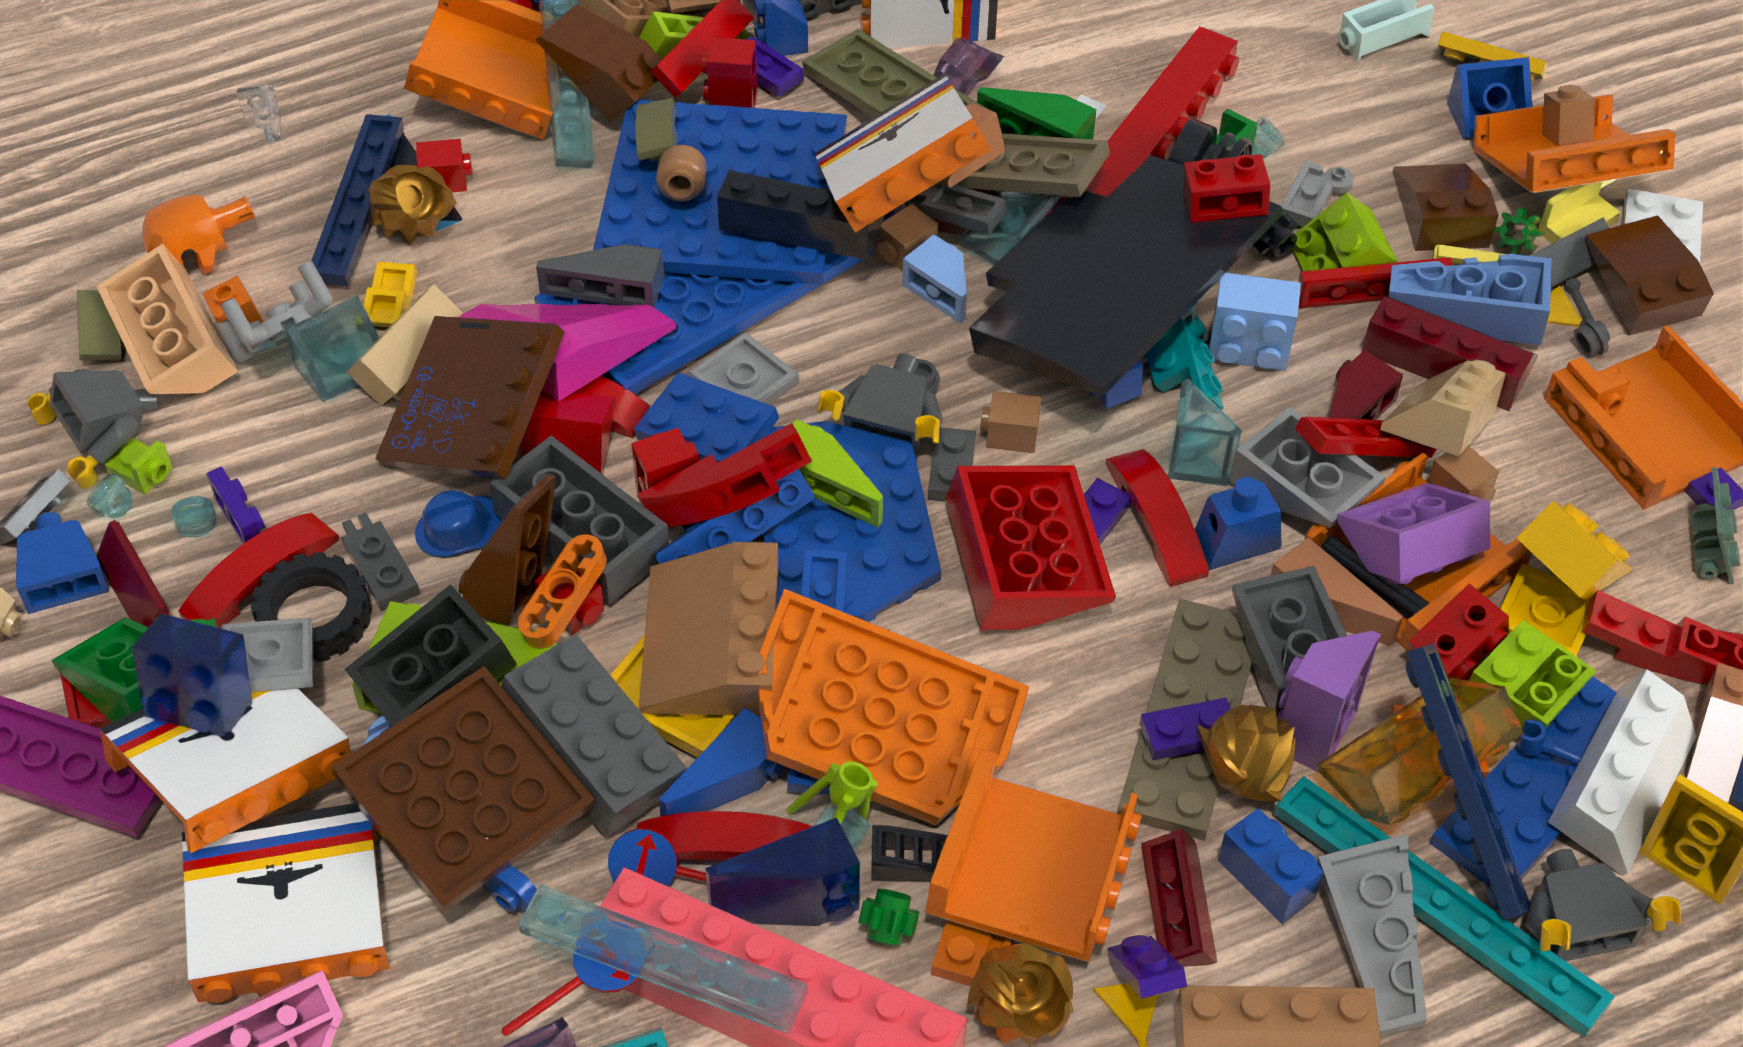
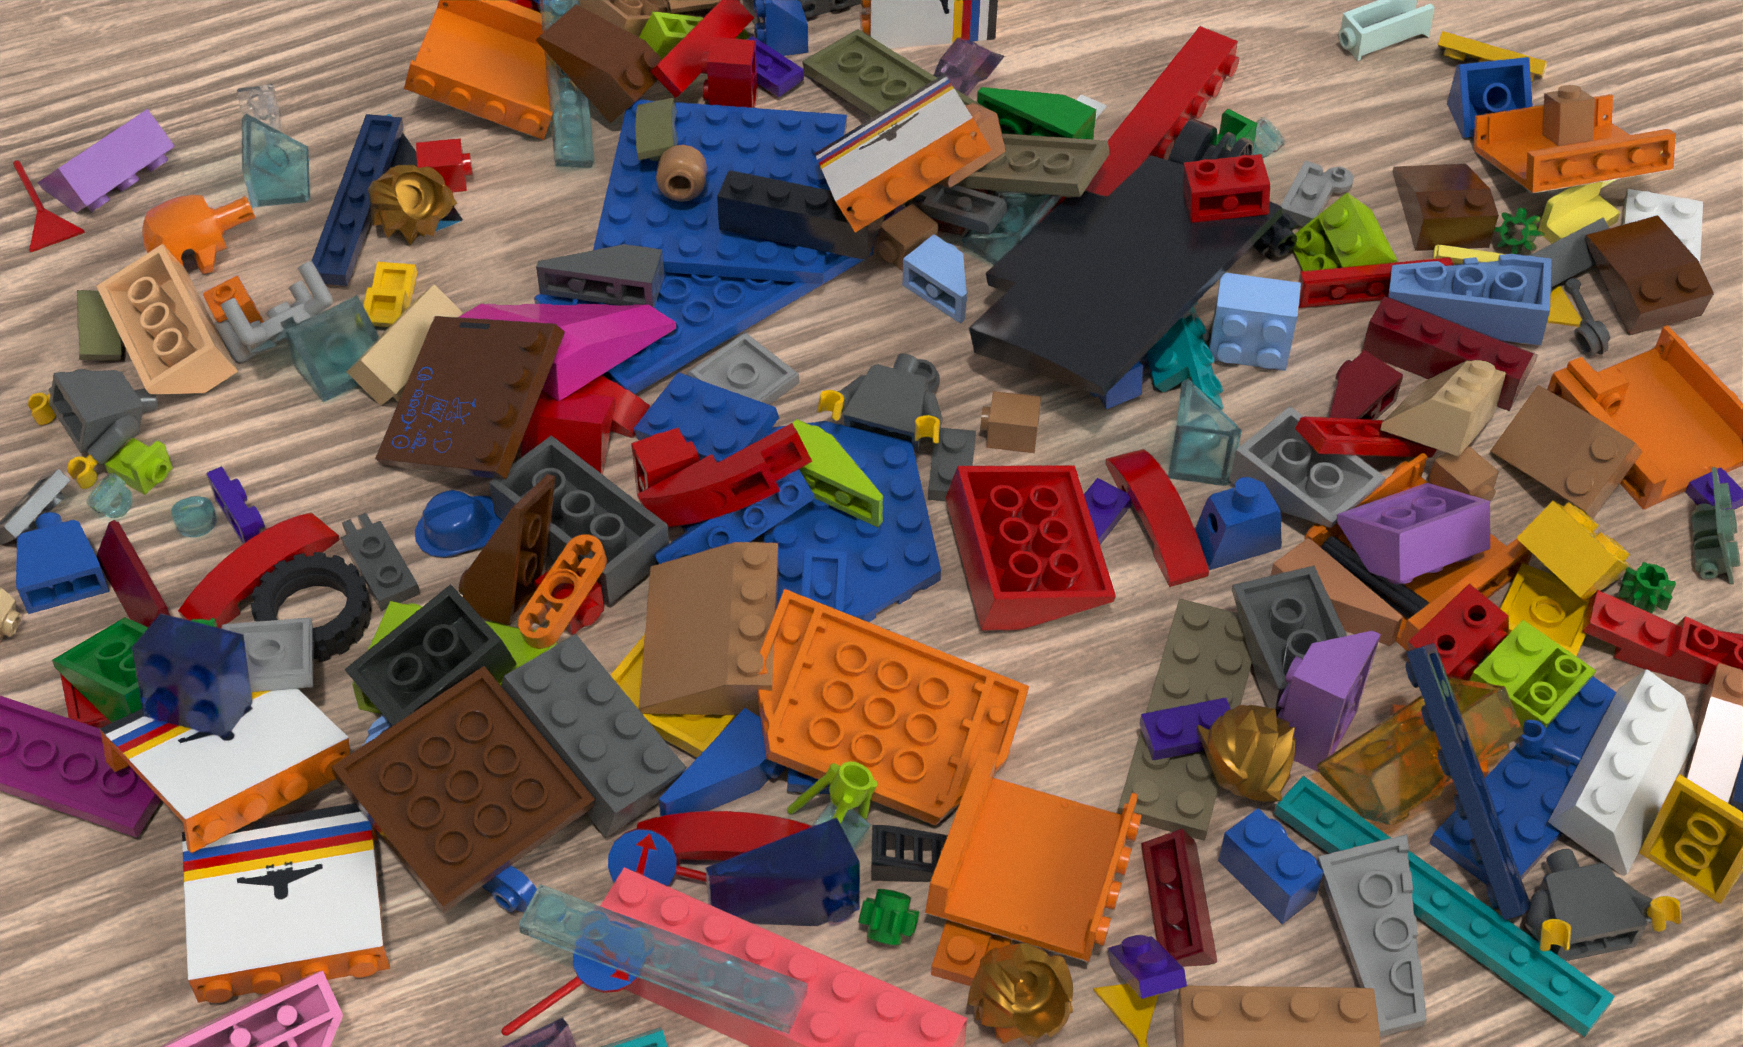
(48, 226): none -> red piece
(109, 164): none -> medium lavender slope
(273, 165): none -> clear light blue slope
(1566, 450): none -> medium nougat slope
(1647, 587): none -> green gear

